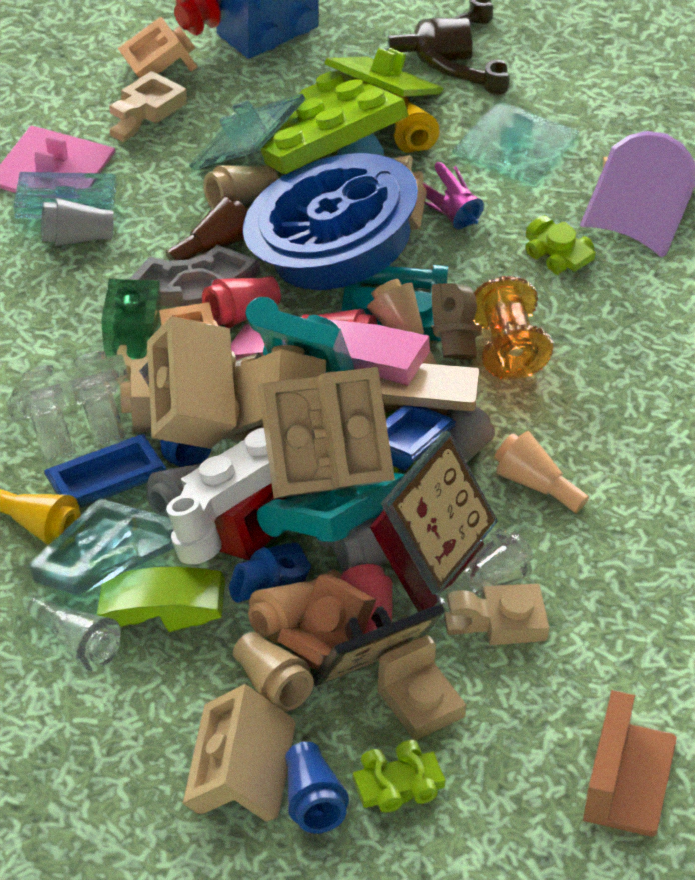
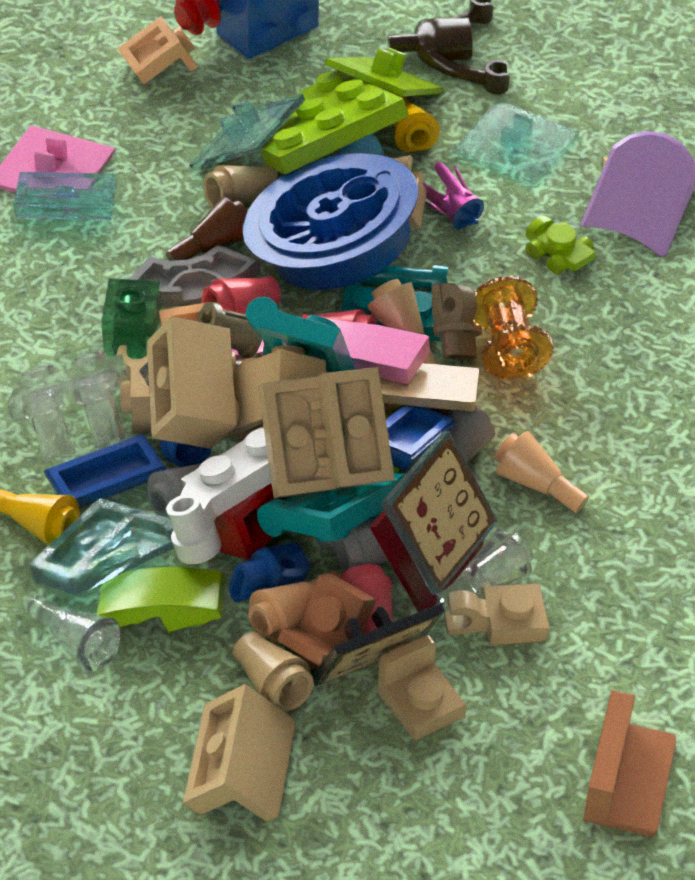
(74, 223): light grey cone -> none
(146, 98): tan plate -> none
(242, 336): none -> dark tan bush
(314, 792): blue cone -> none
(400, 780): lime piece -> none

